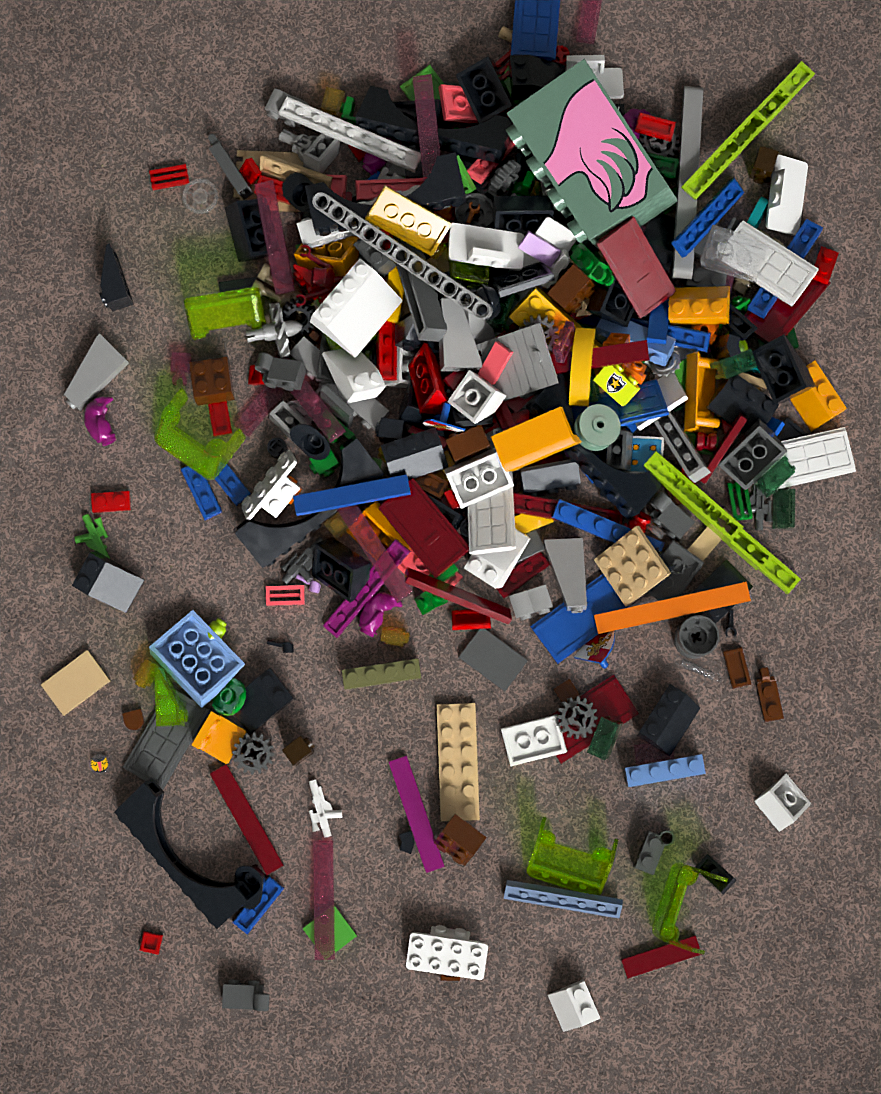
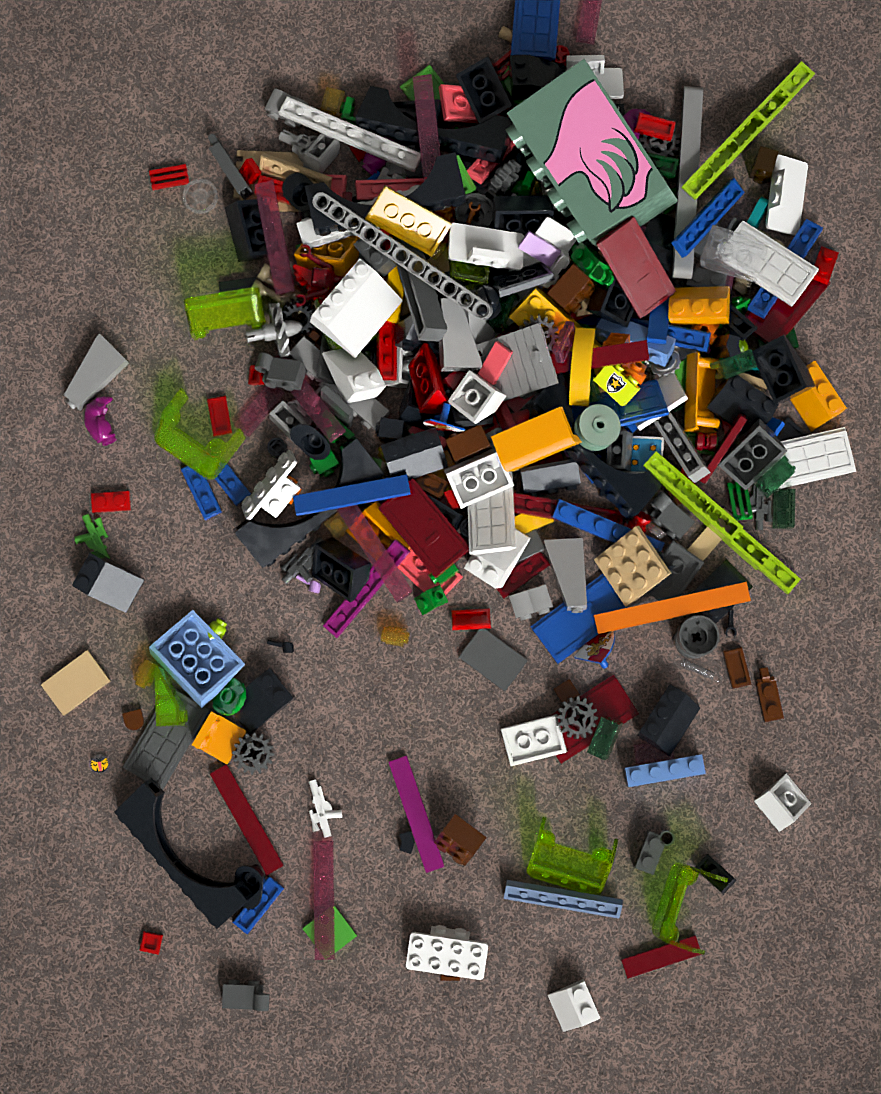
(114, 287): black slope -> none
(180, 365): clear pink plate -> none
(212, 381): reddish brown brick -> none
(289, 587): coral tile -> none
(299, 750): dark brown piece -> none
(373, 612): magenta animal -> none
(381, 674): olive brick -> none
(457, 595): dark red tile -> none
(458, 761): tan plate -> none

